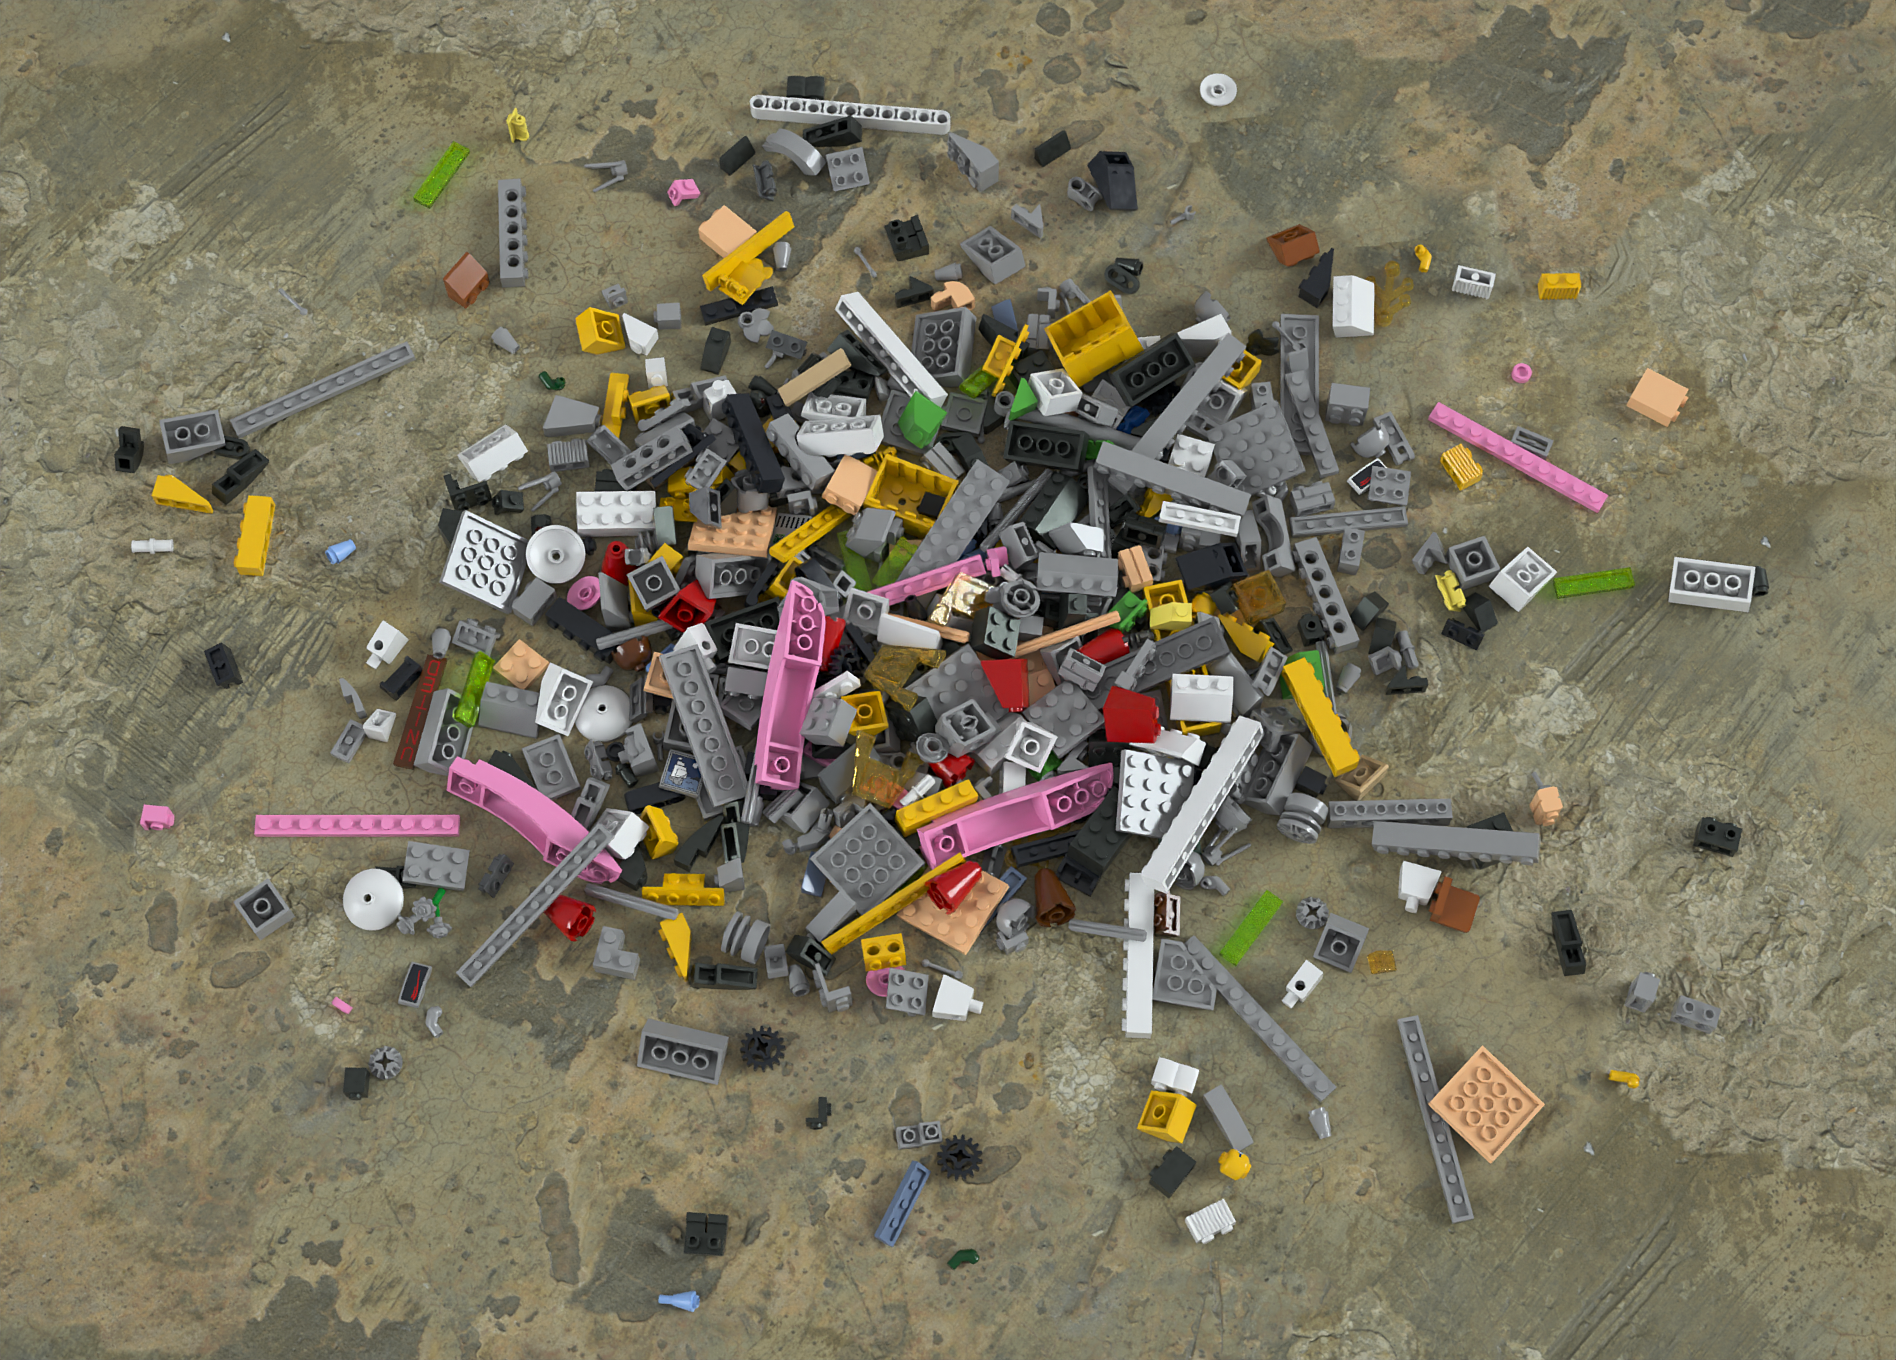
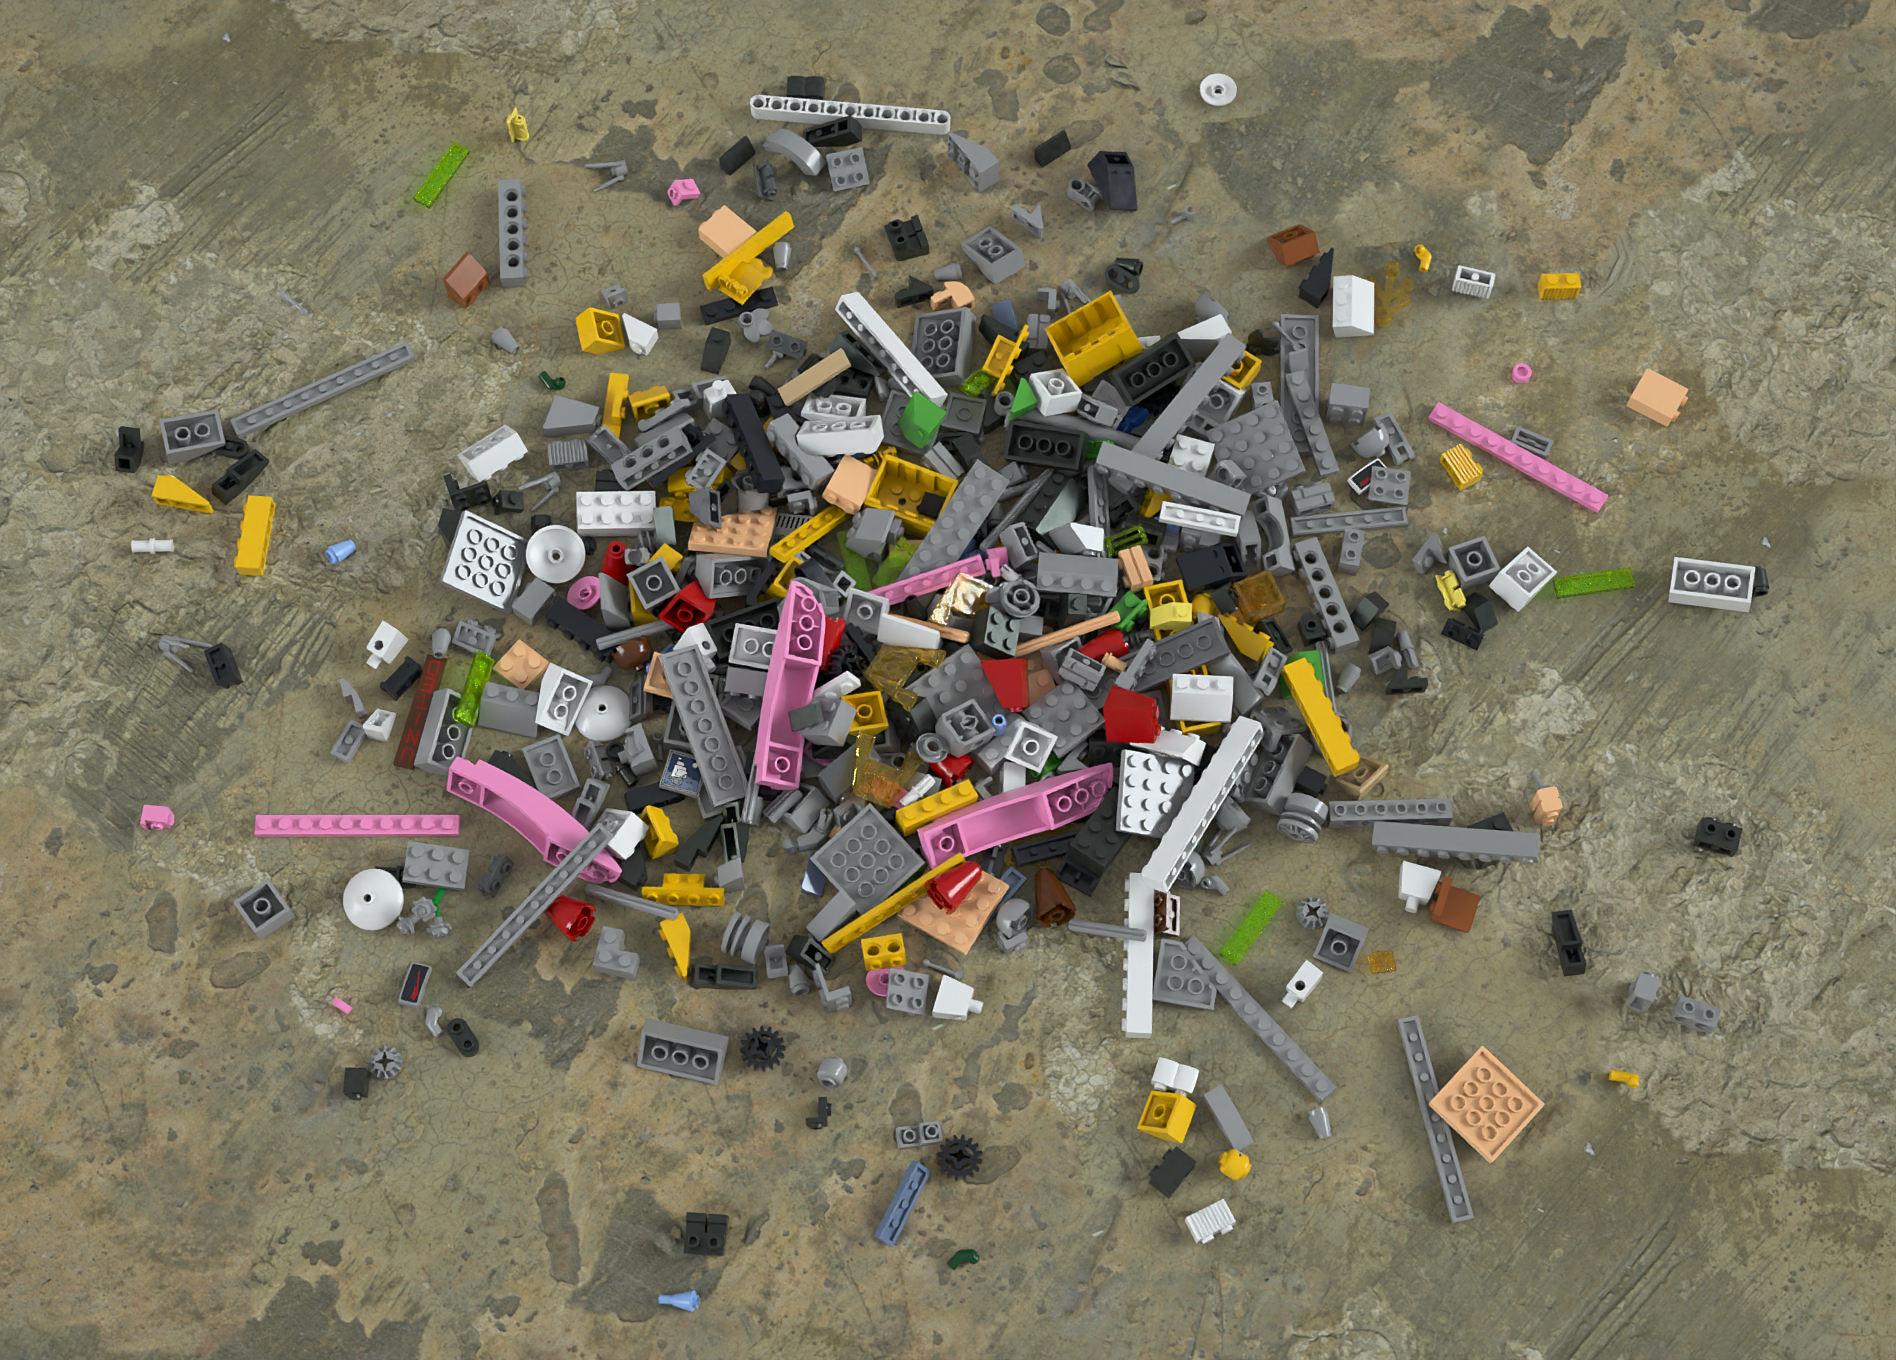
(172, 644): none -> light grey plant
(463, 1036): none -> pearl dark grey plate
(656, 372): white brick -> none
(806, 716): none -> pearl dark grey tile
(832, 1072): none -> light grey head
(1000, 728): none -> light blue cone
(1113, 663): none -> light nougat pin
(1141, 534): none -> clear neon green tile

